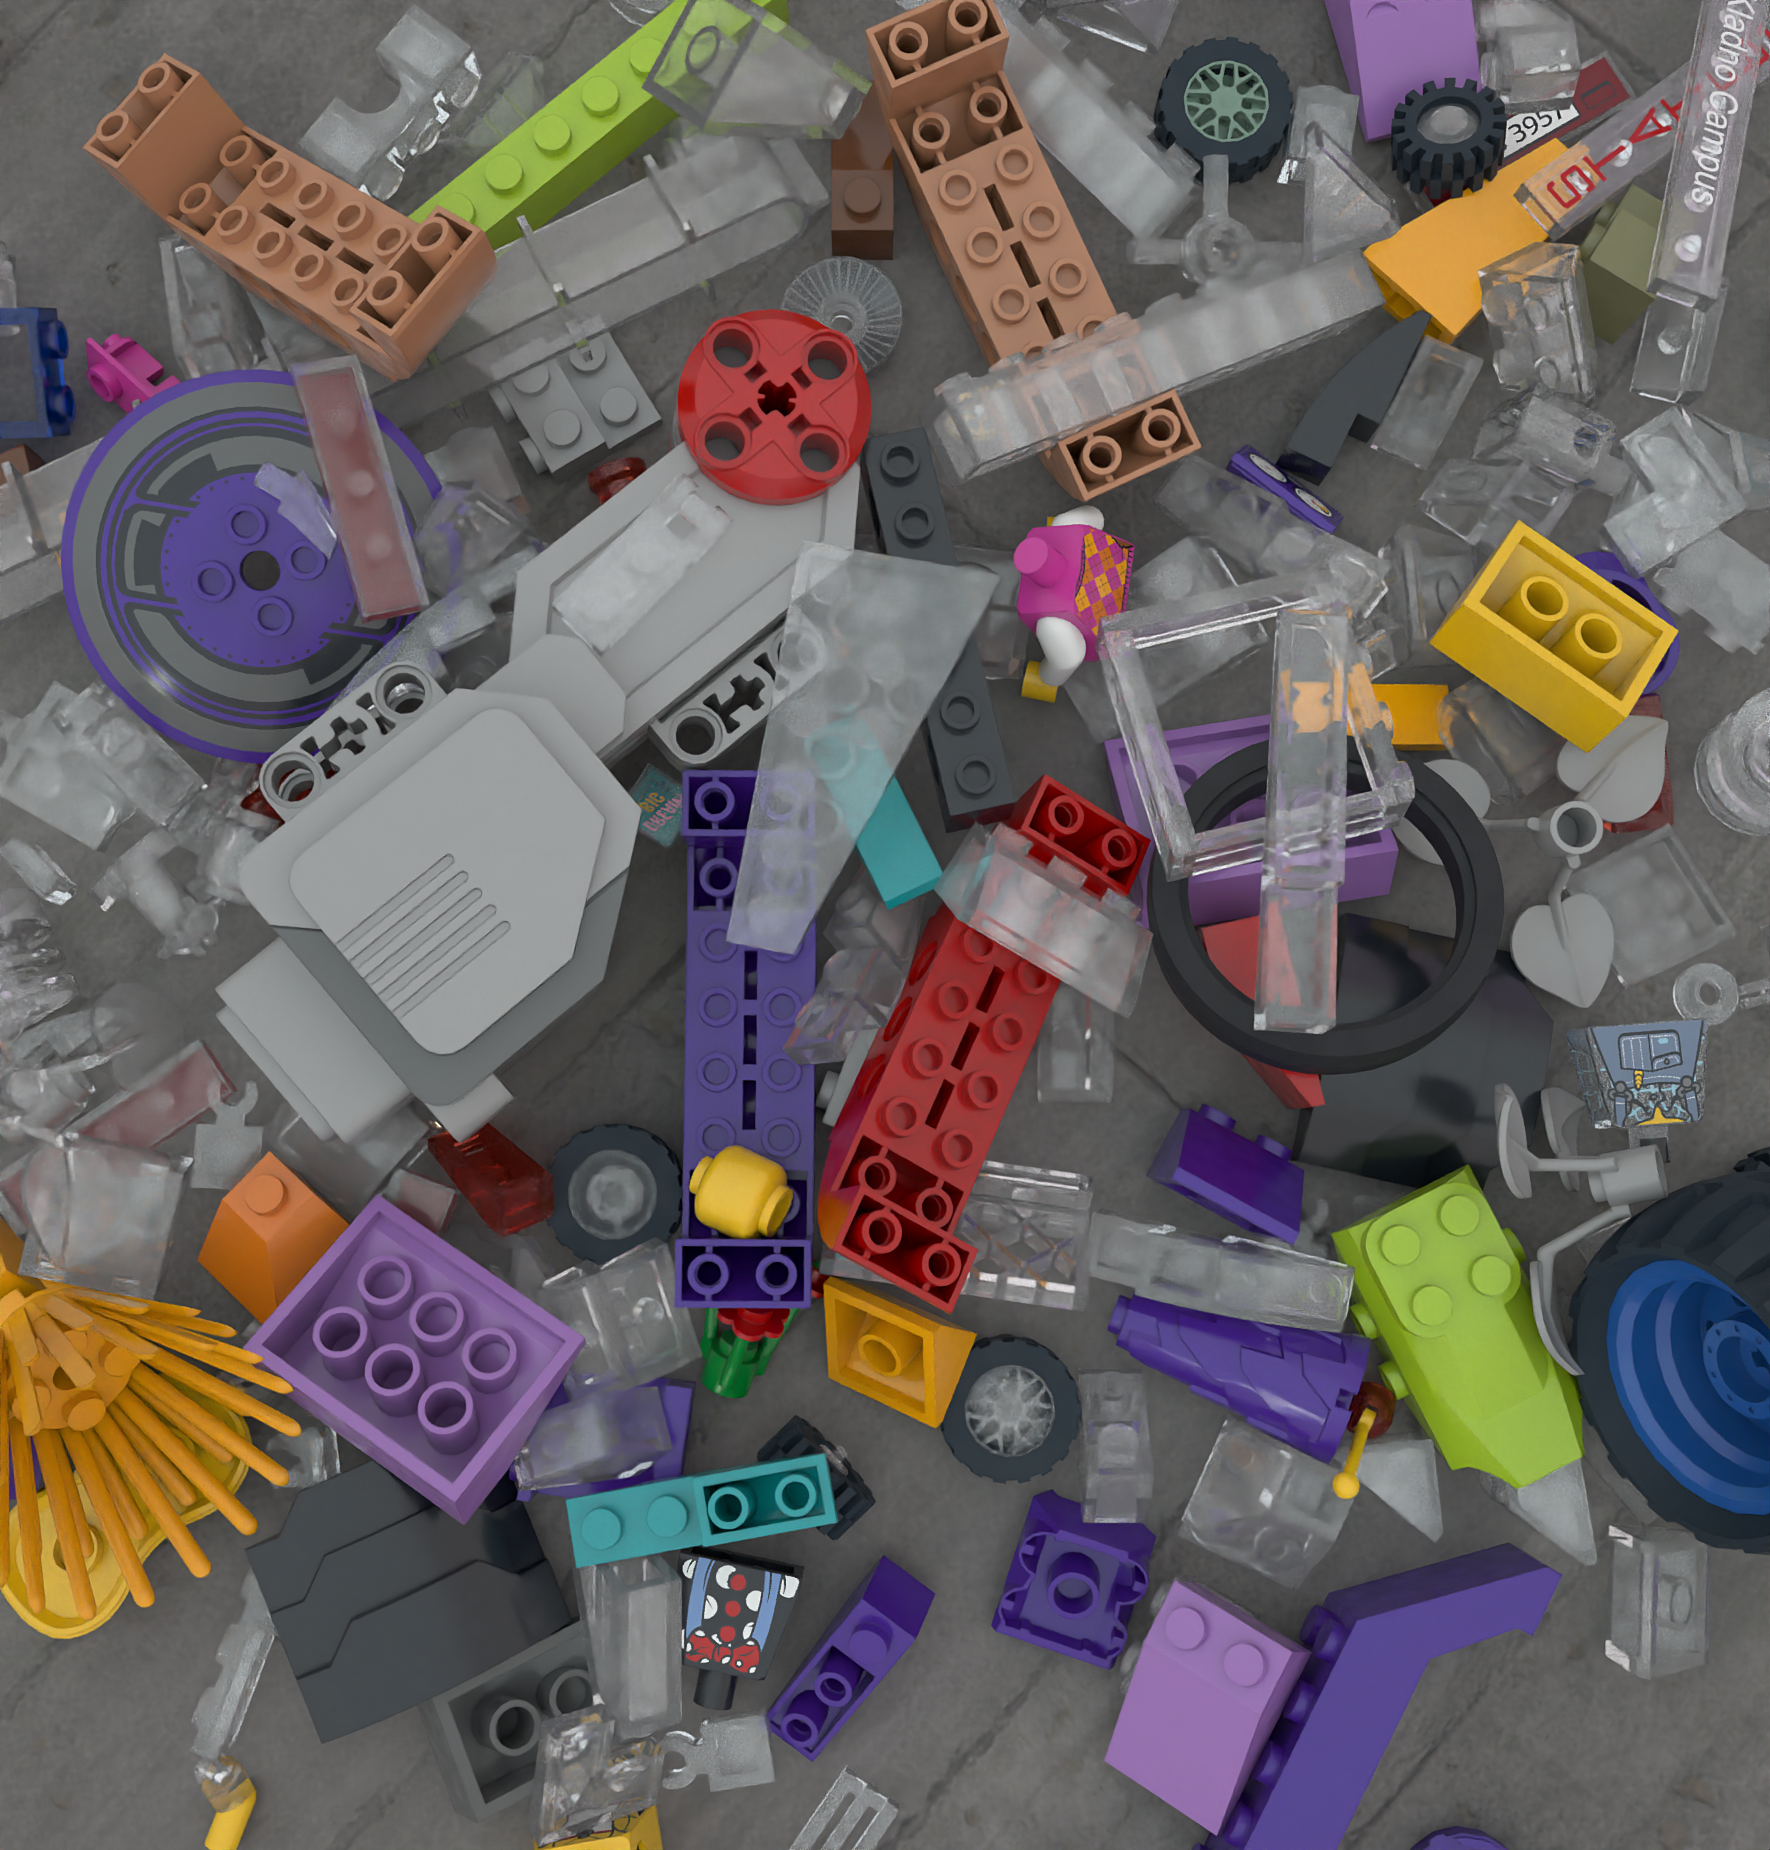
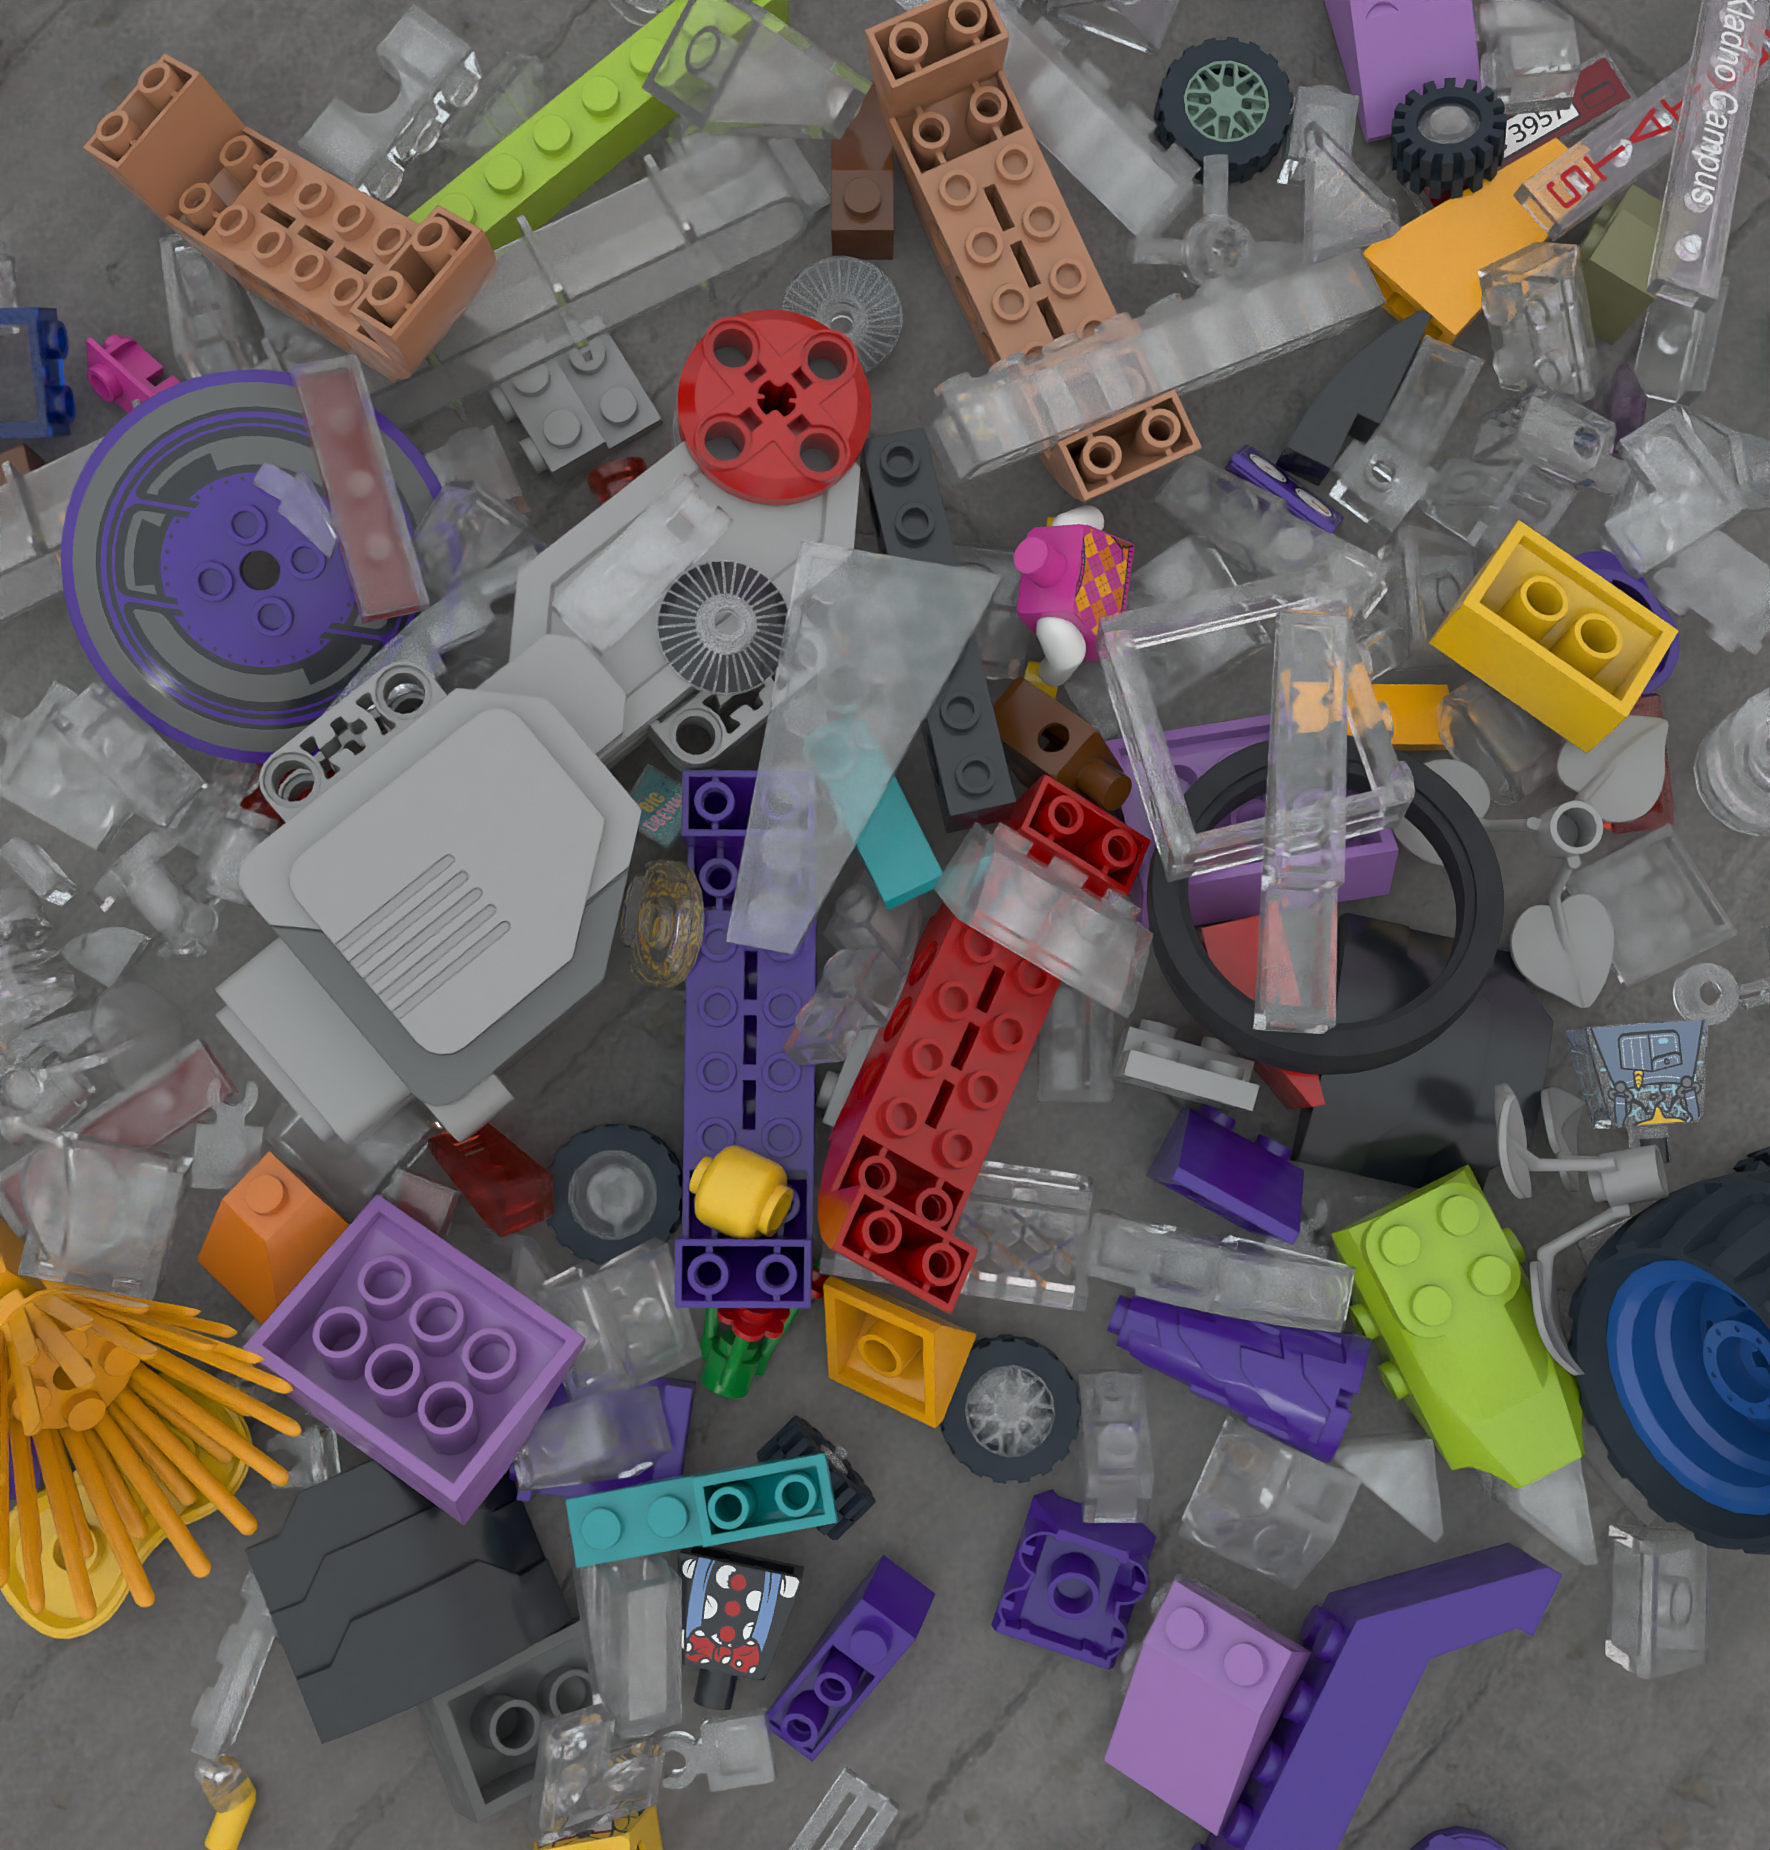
(106, 953): none -> clear tile
(663, 923): none -> clear tile
(701, 653): none -> dish
(1075, 750): none -> reddish brown torso
(1200, 1074): none -> light grey plate
(1365, 1426): hinge -> none
(1377, 502): none -> clear brick
(1624, 403): none -> clear purple slope

